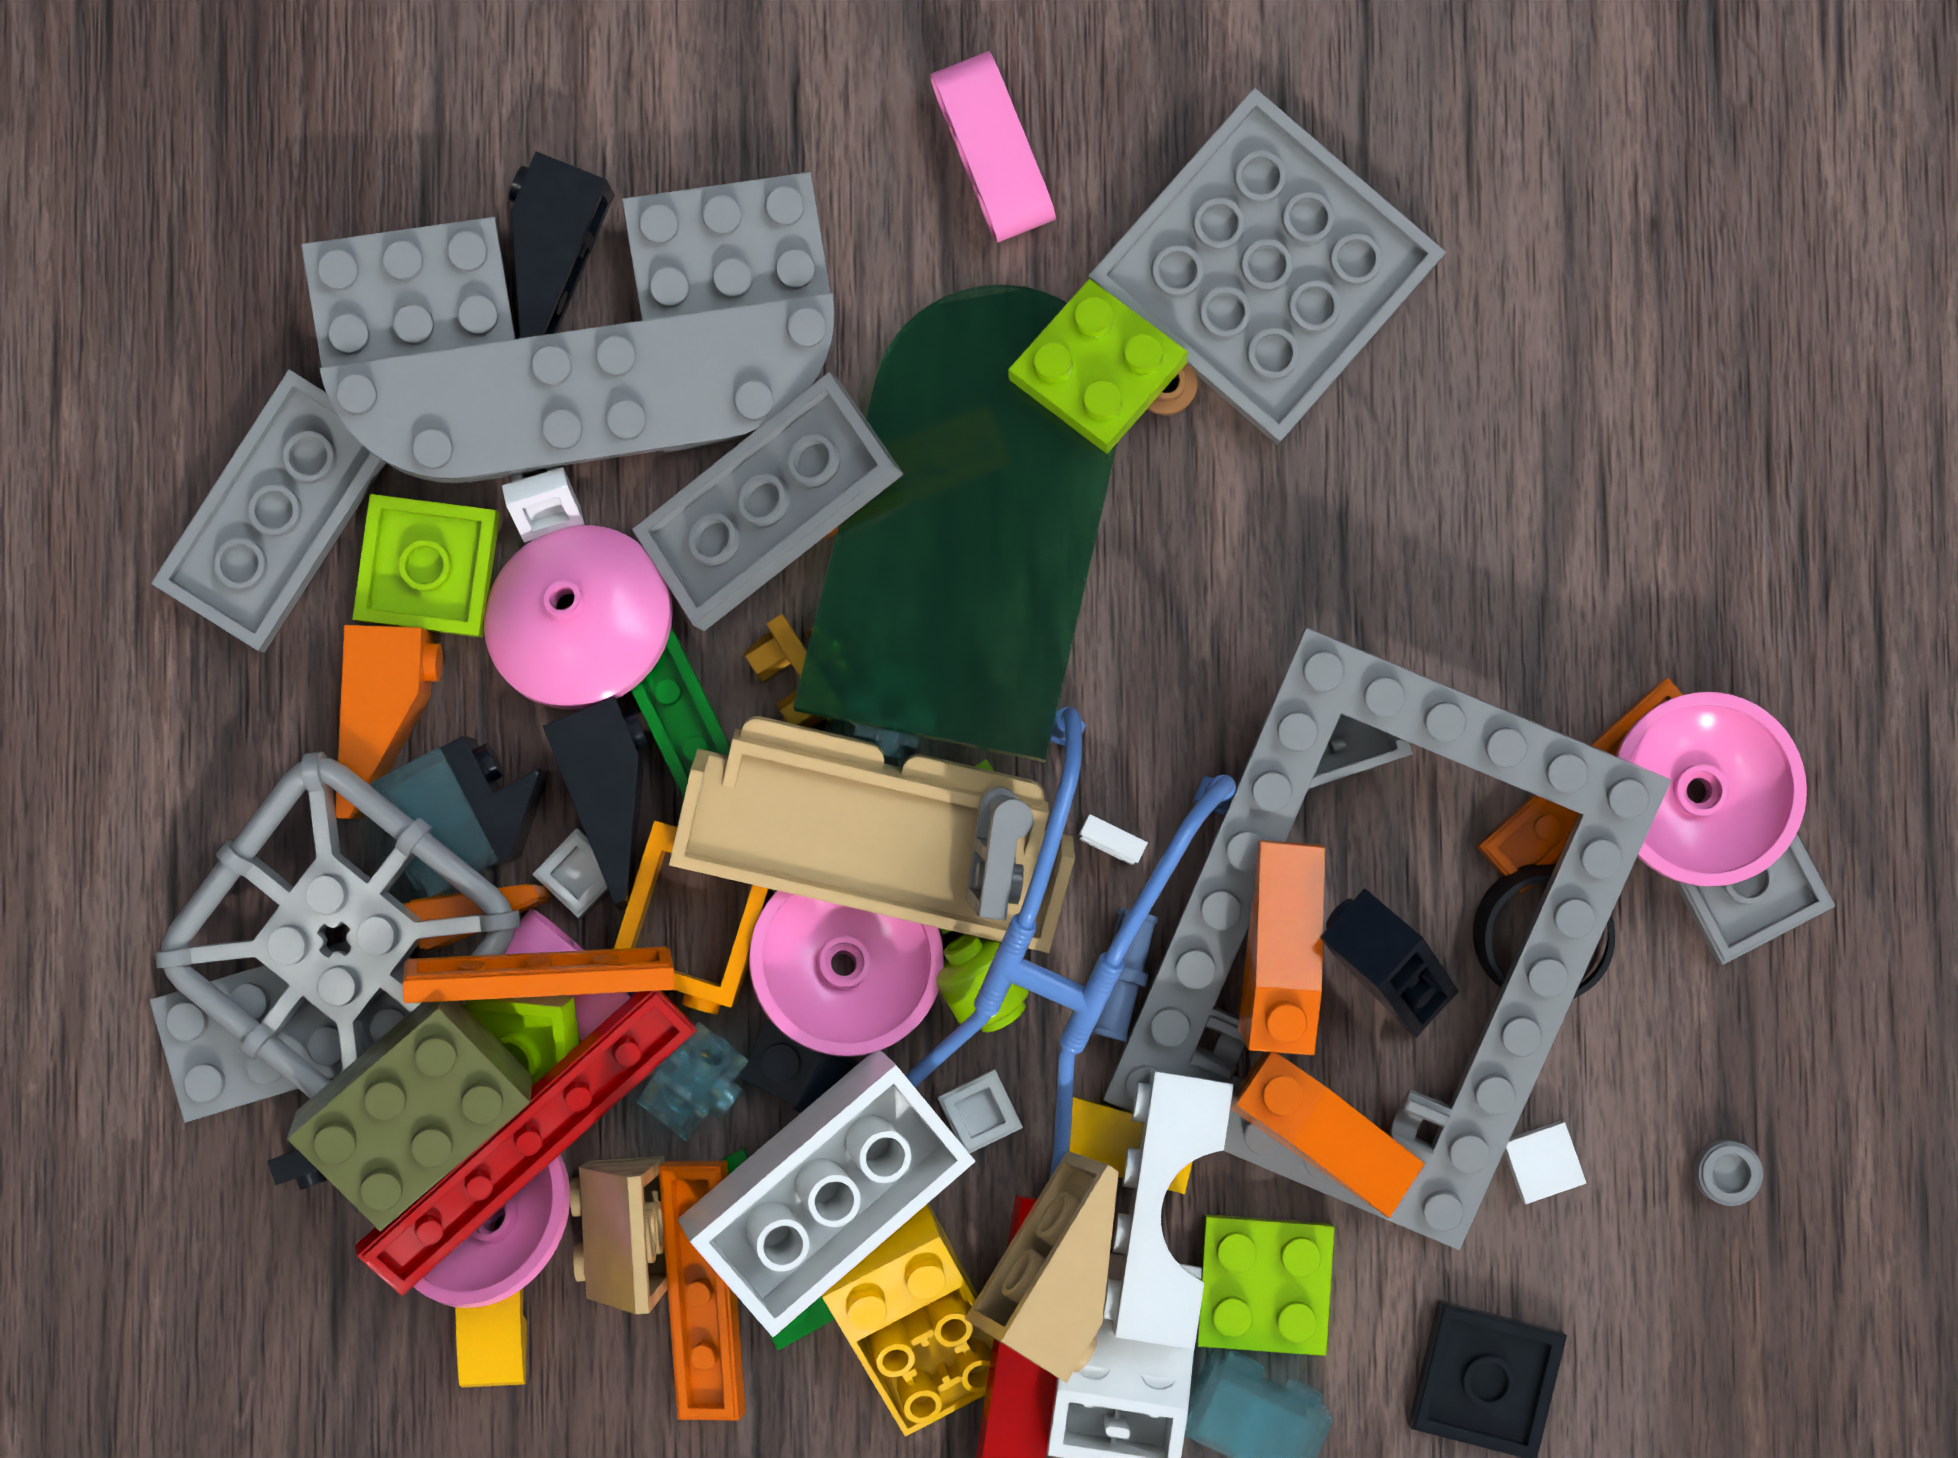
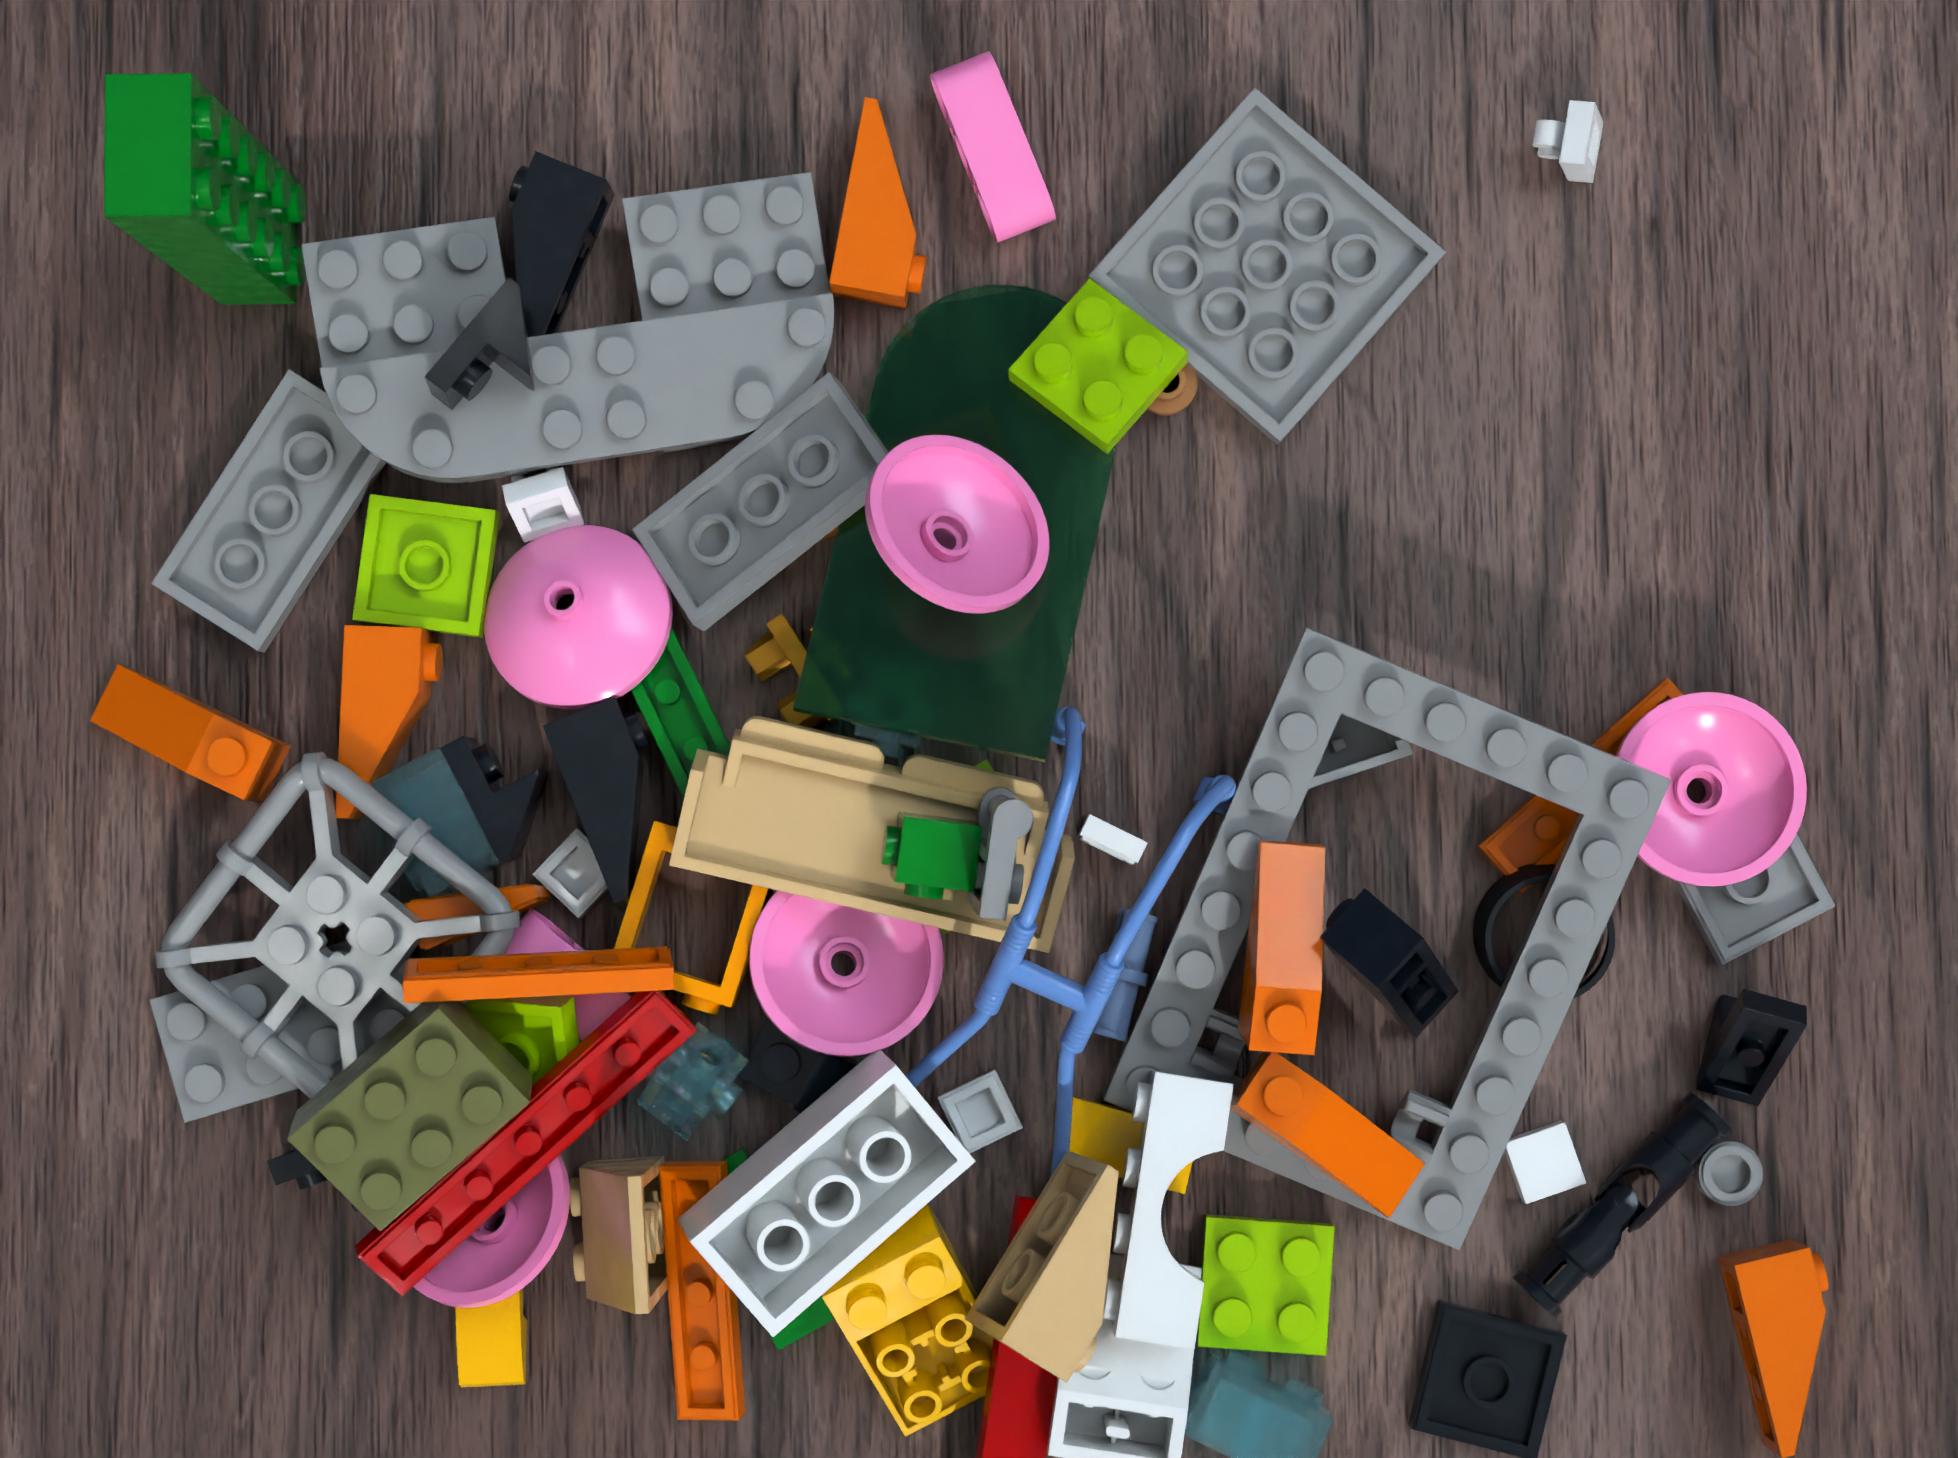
(190, 735): none -> orange slope
(200, 190): none -> green brick
(492, 336): none -> black slope
(876, 235): none -> orange slope
(932, 854): none -> green brick
(957, 524): none -> bright pink dish
(963, 975): lime head -> none
(1572, 142): none -> white tile
(1590, 1237): none -> black piece
(1749, 1045): none -> black slope
(1778, 1329): none -> orange slope

